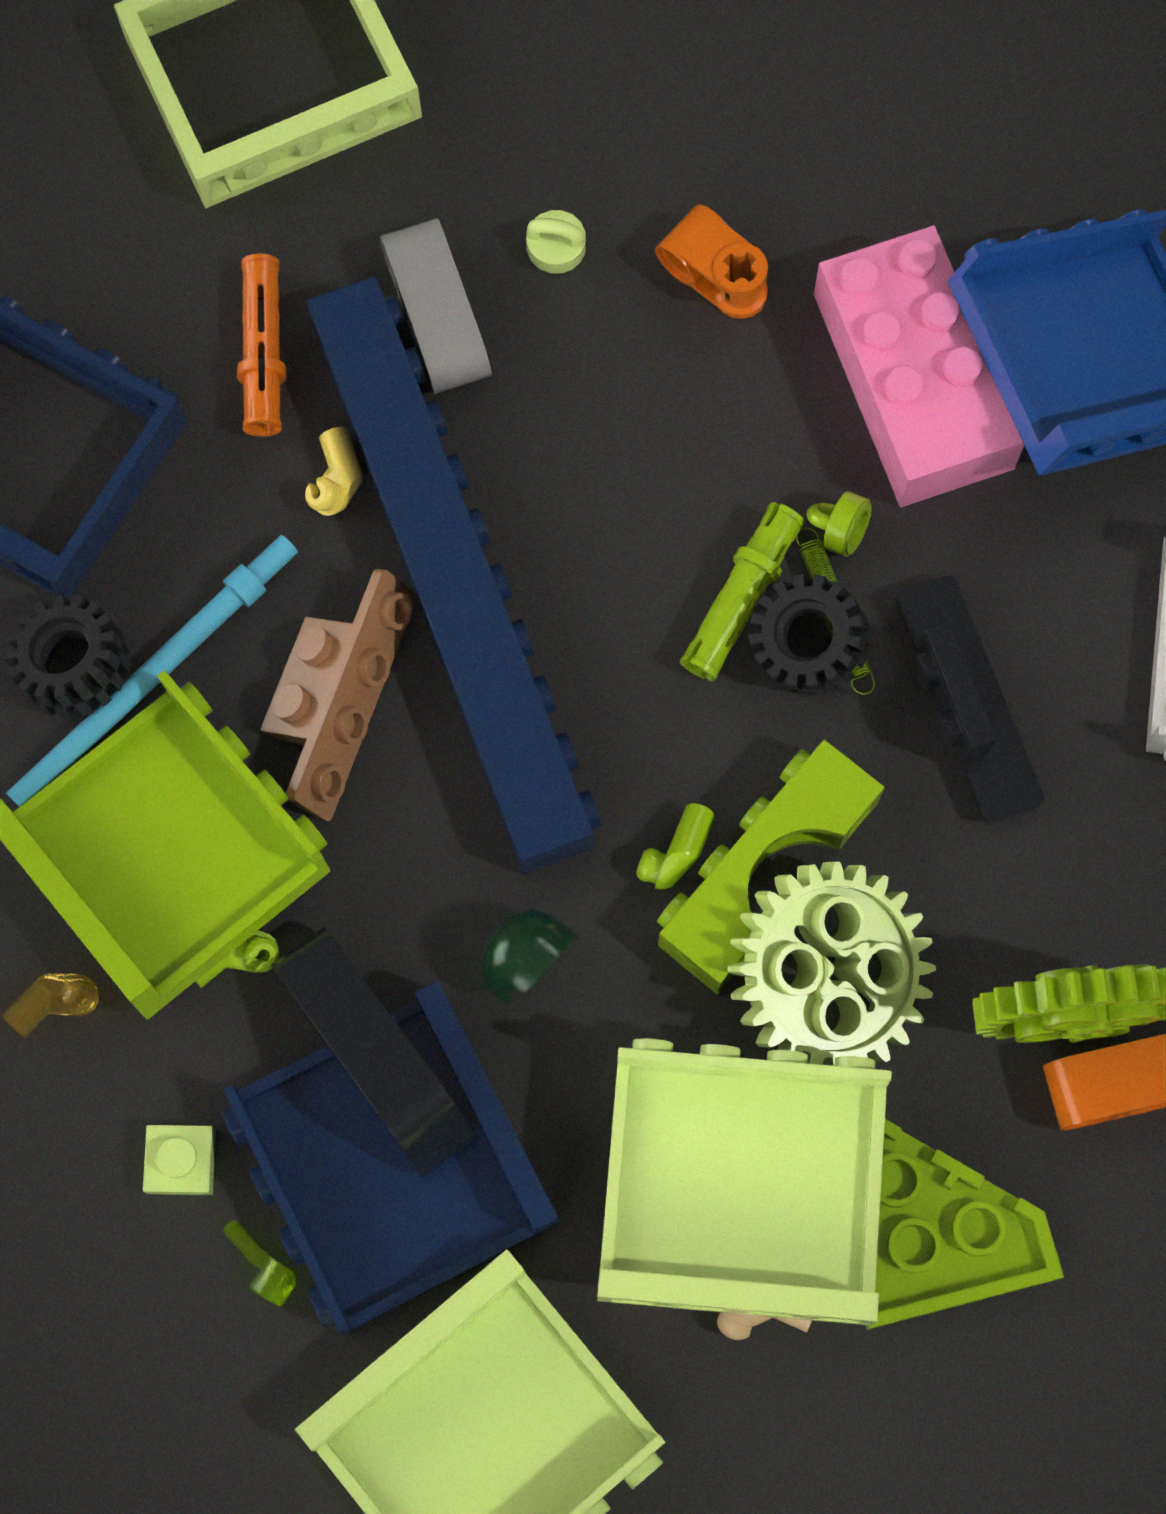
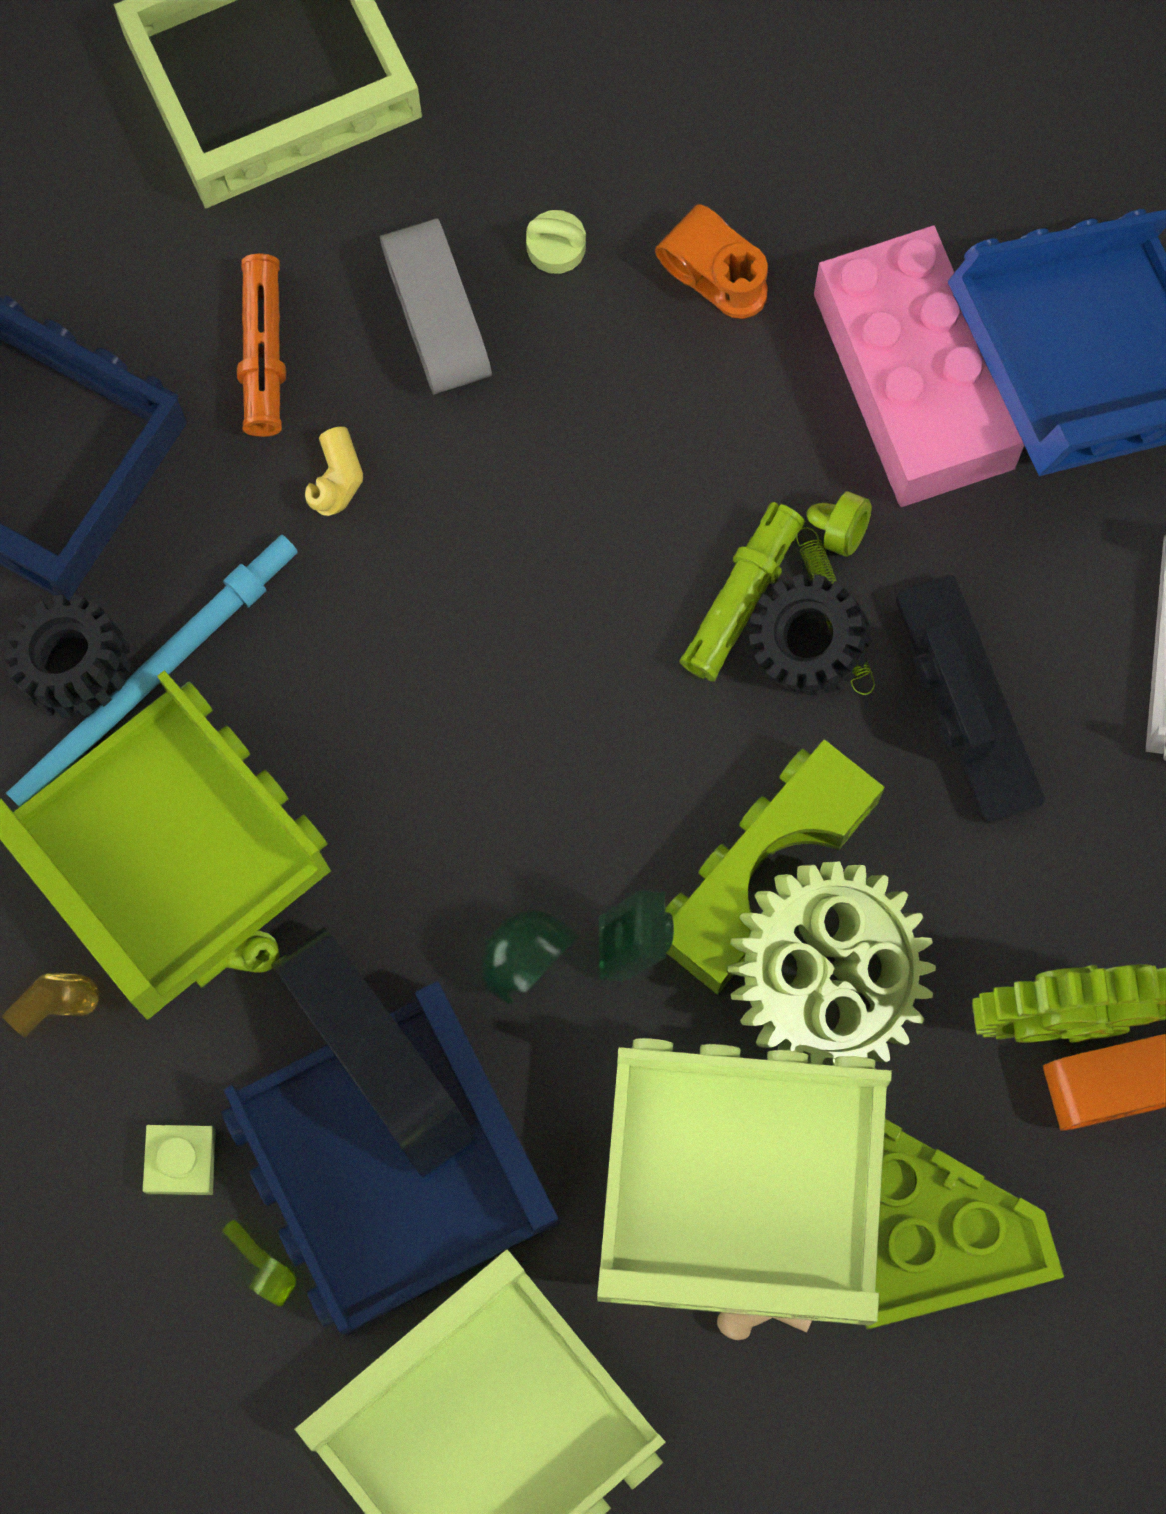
(334, 688): medium nougat bracket -> none
(452, 577): dark blue brick -> none
(634, 936): none -> clear green plate
(683, 851): lime arm -> none

